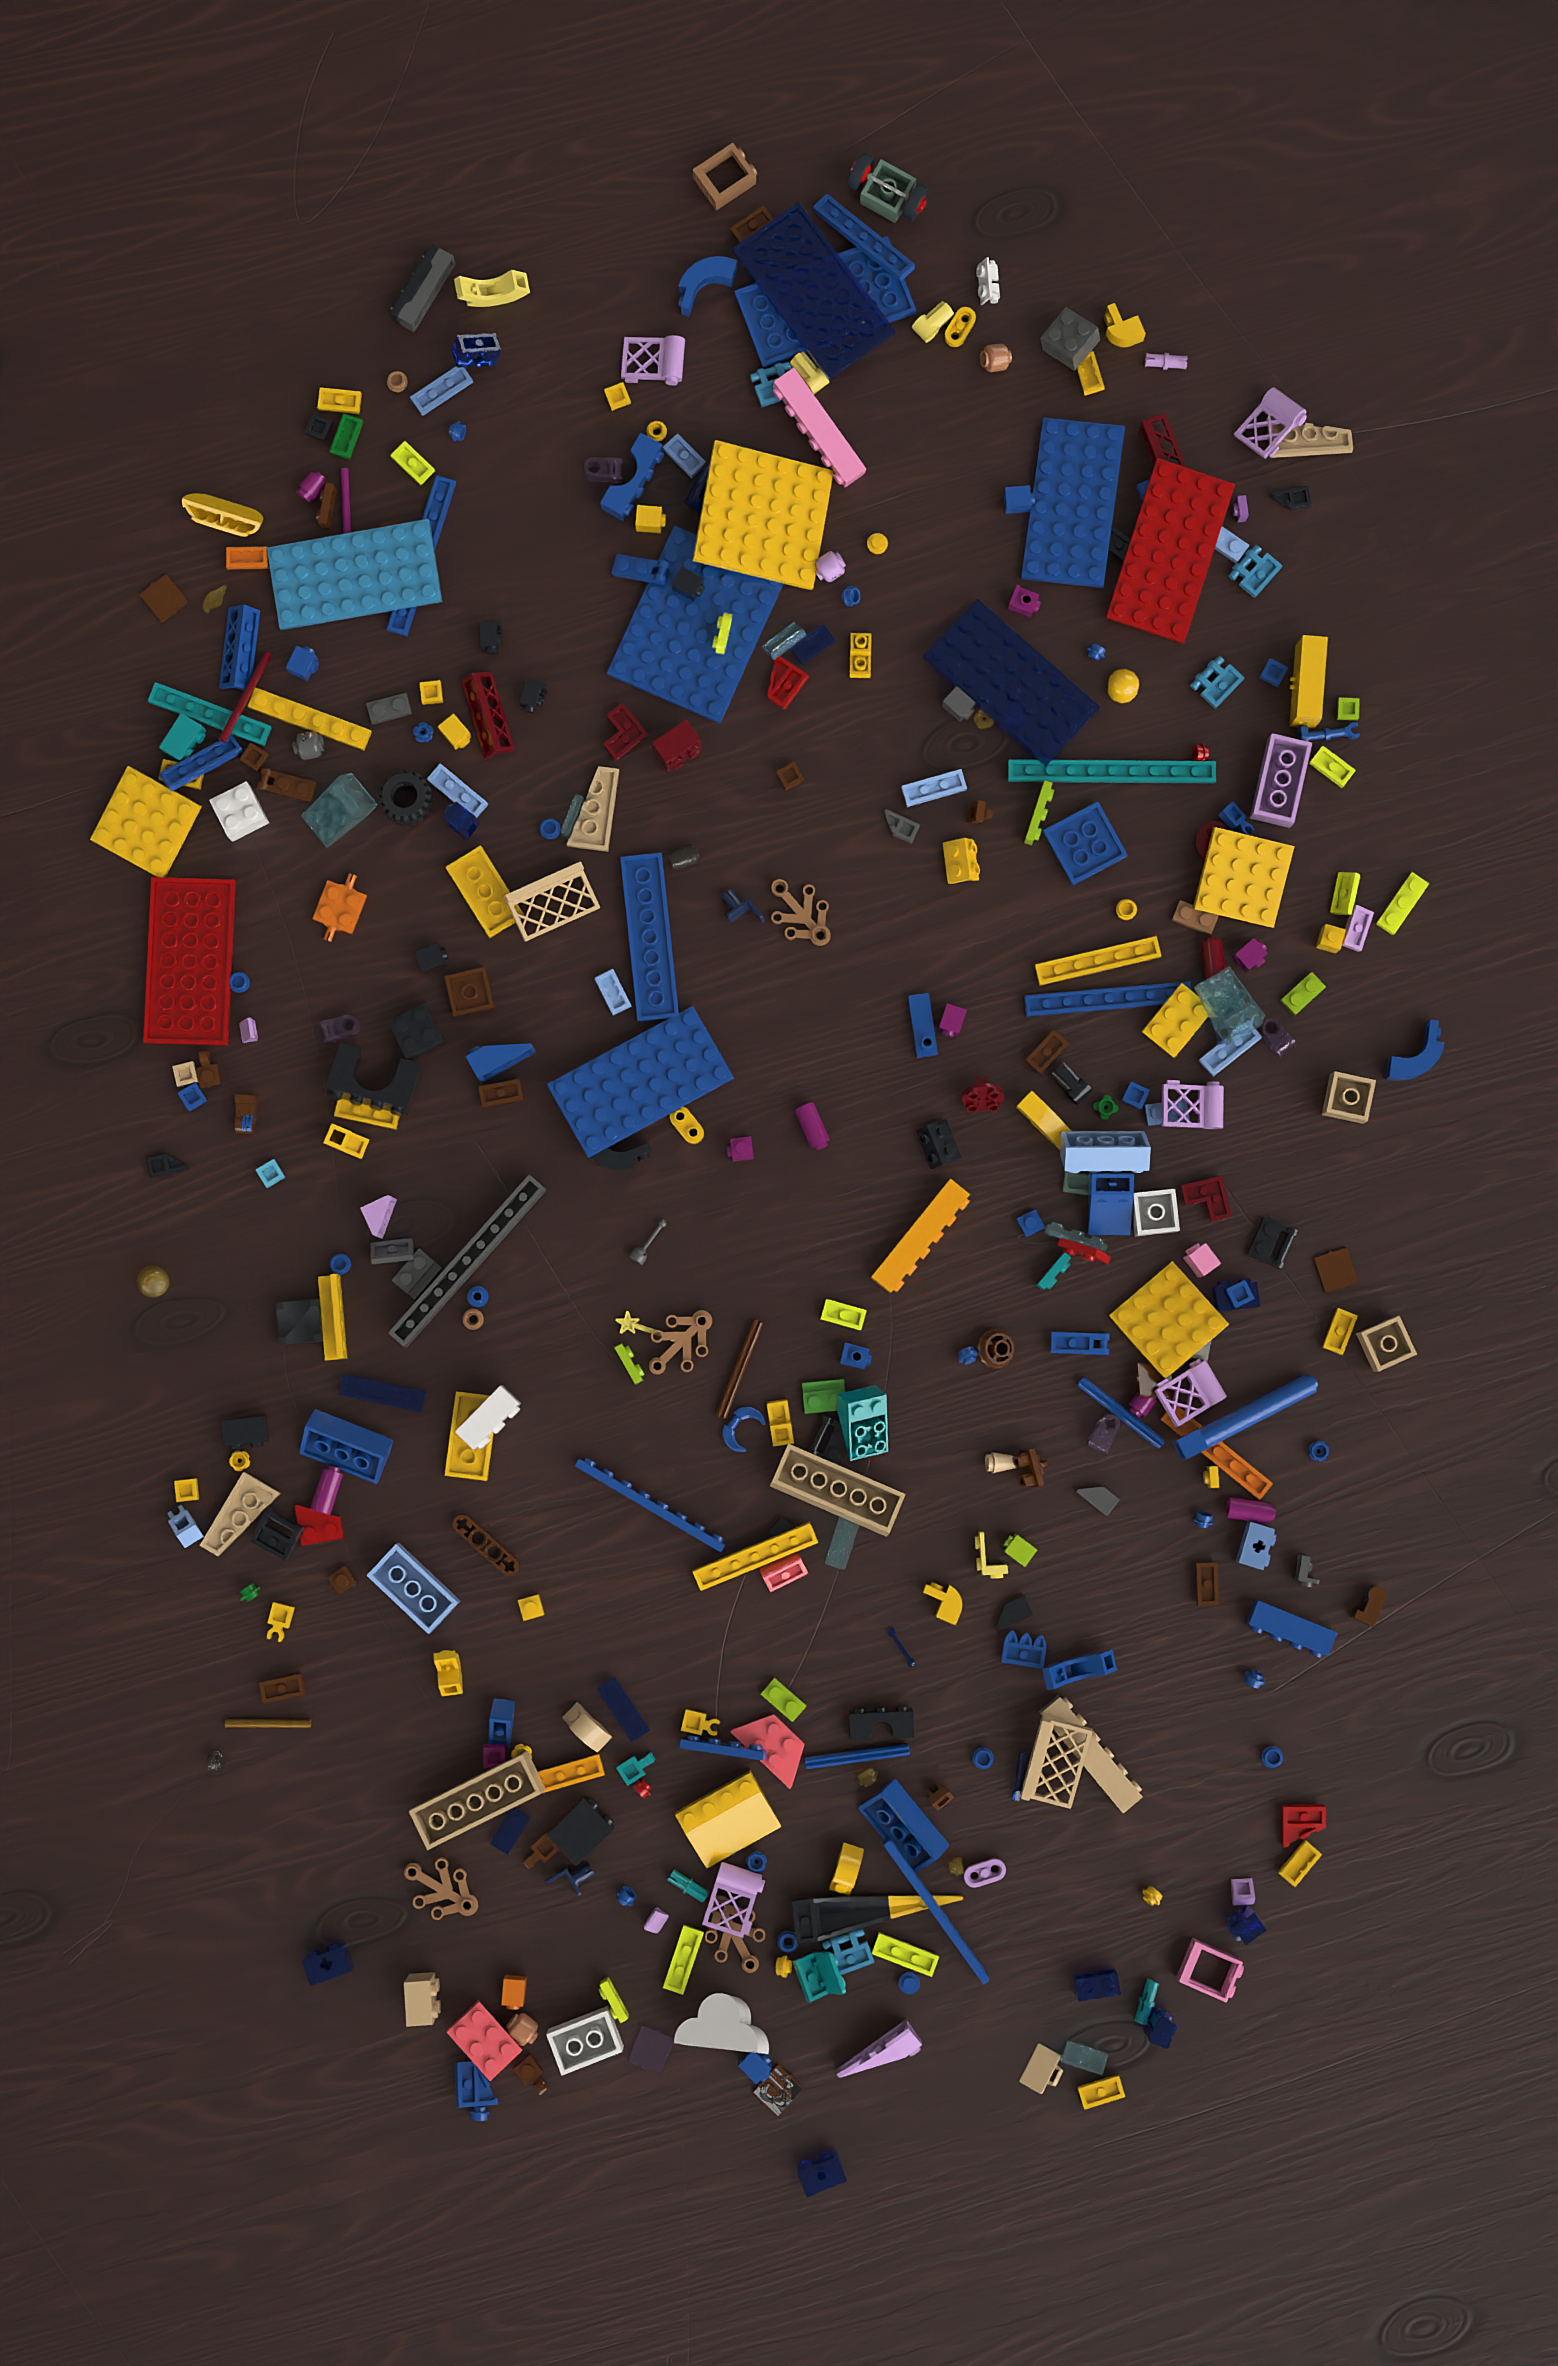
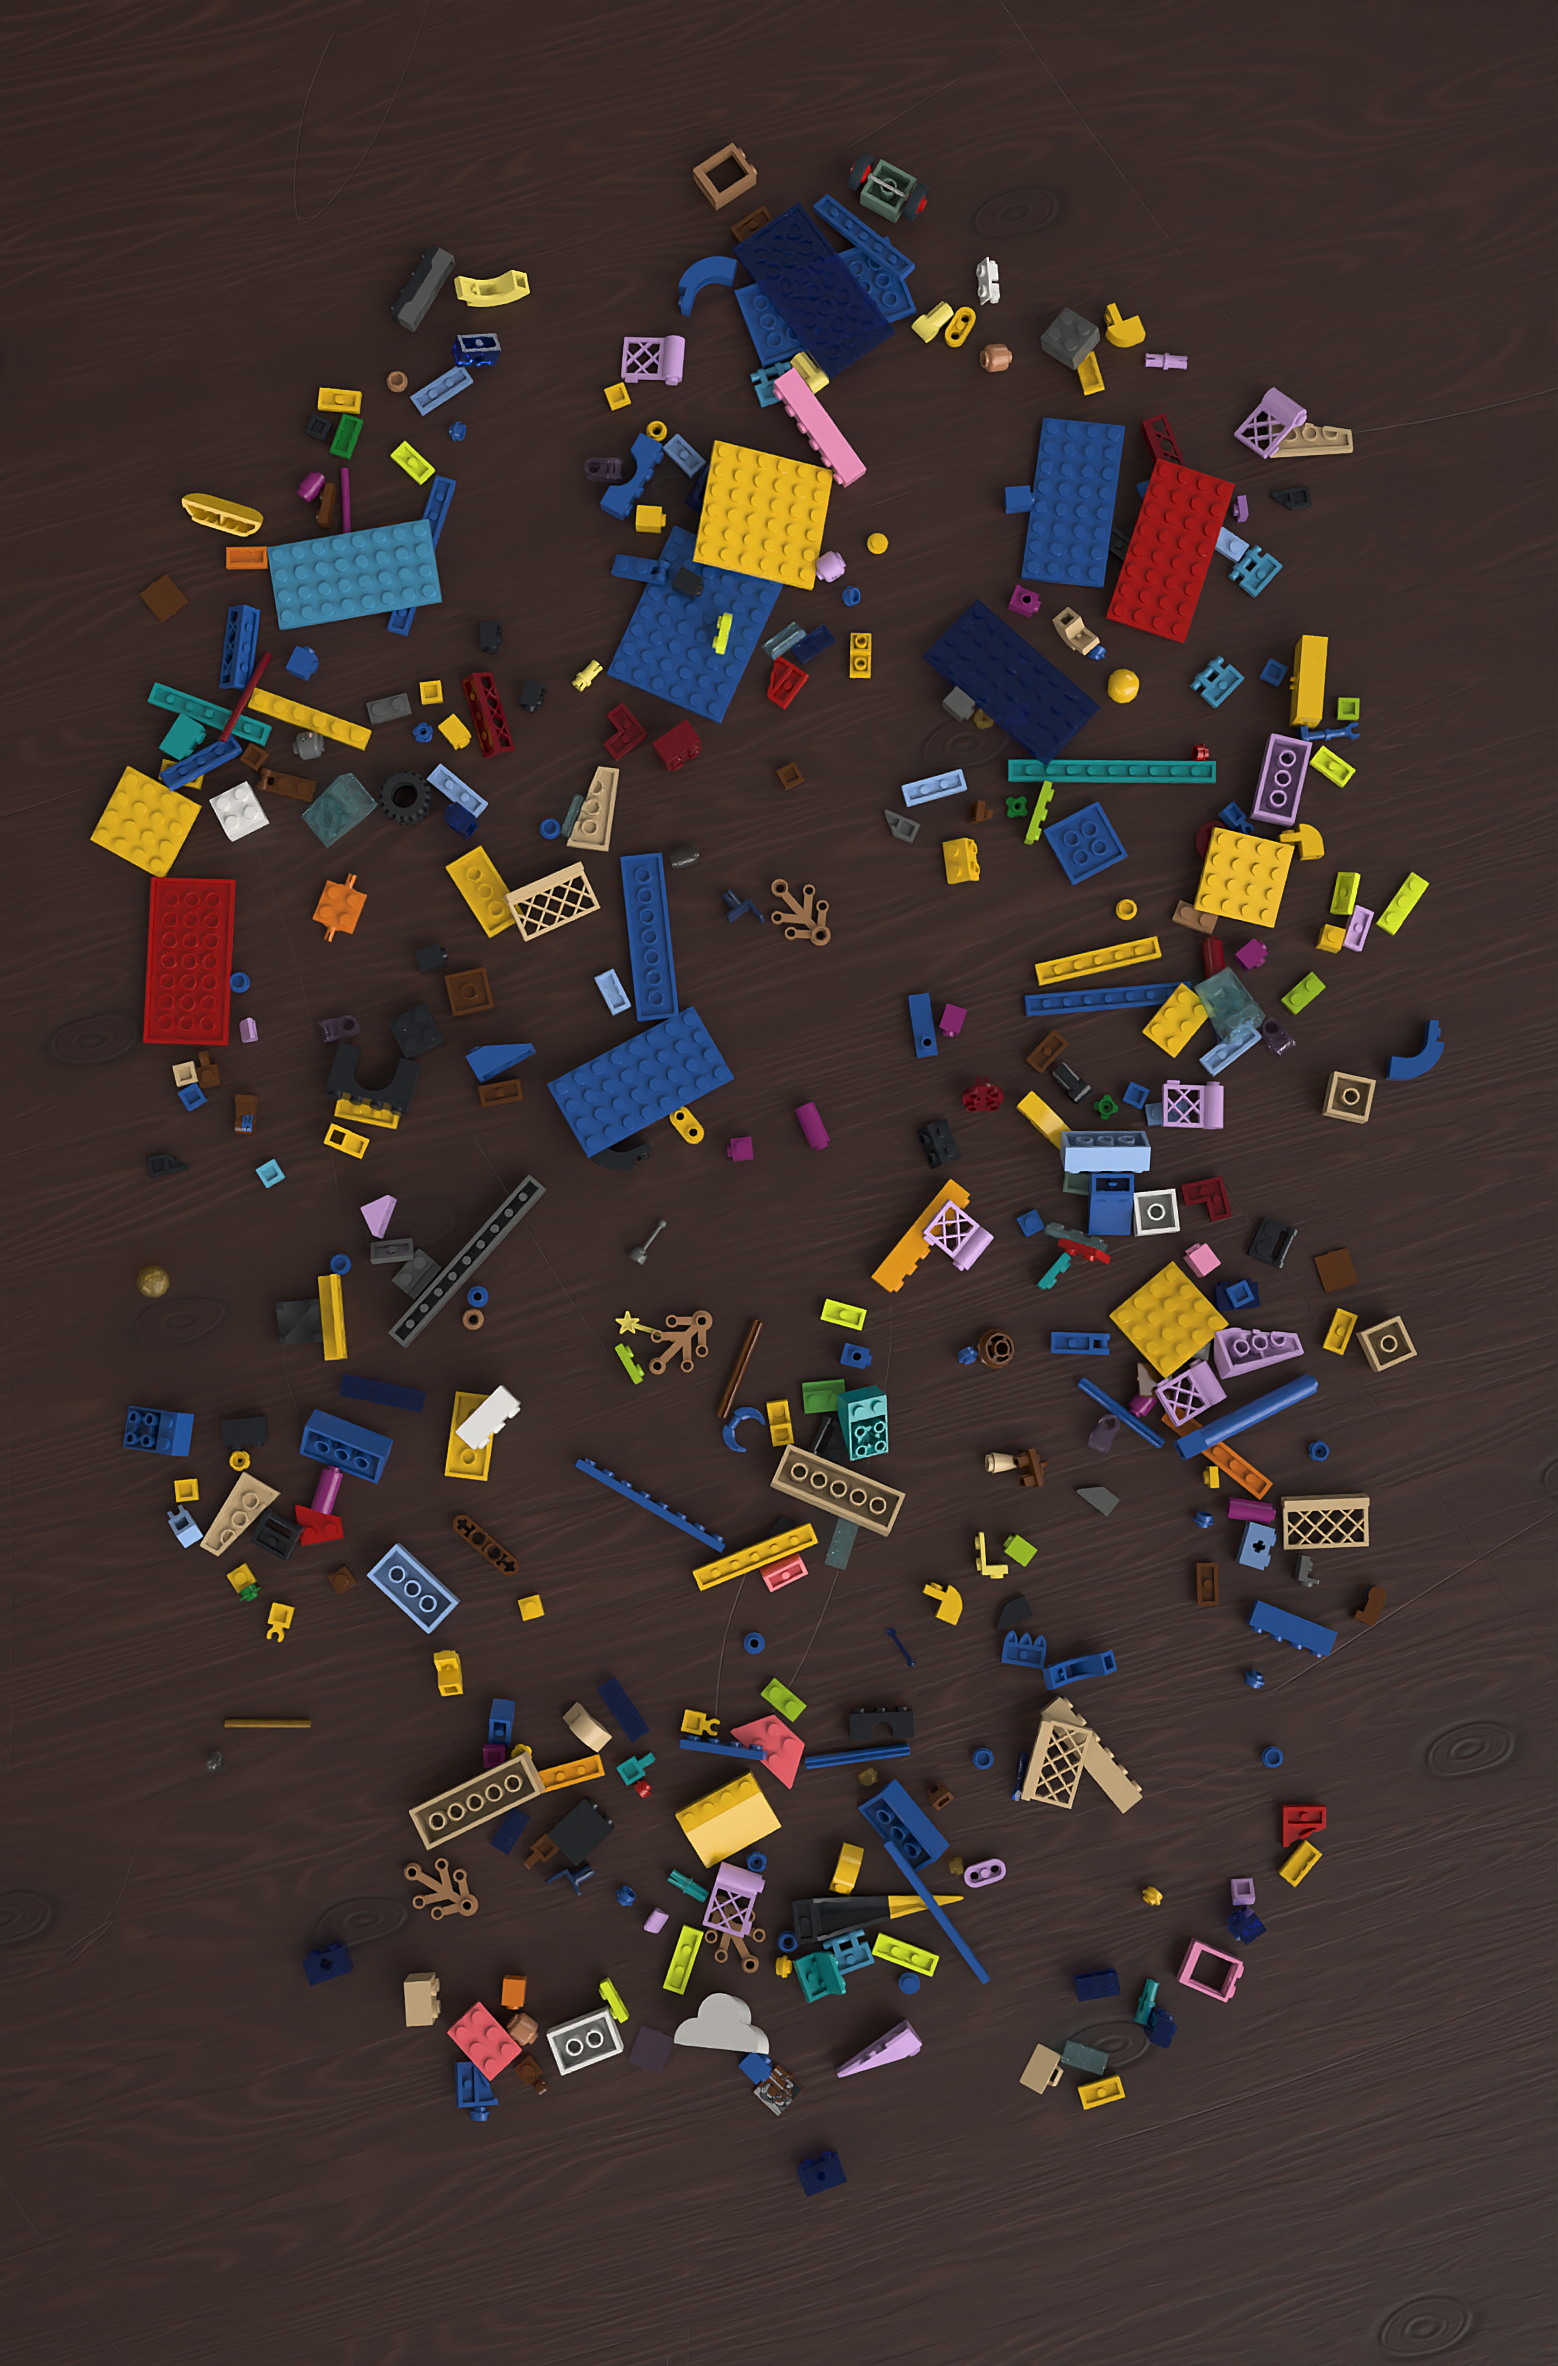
(158, 1431): none -> blue slope
(214, 599): clear yellow piece -> none
(241, 1578): none -> yellow plate
(282, 1688): reddish brown plate -> none
(584, 679): none -> light yellow pin
(761, 1643): none -> blue plate
(968, 1247): none -> lavender piece
(1012, 811): none -> green plate
(1073, 631): none -> tan brick
(1245, 1350): none -> lavender wedge
(1308, 840): none -> yellow brick
(1330, 1503): none -> tan fence

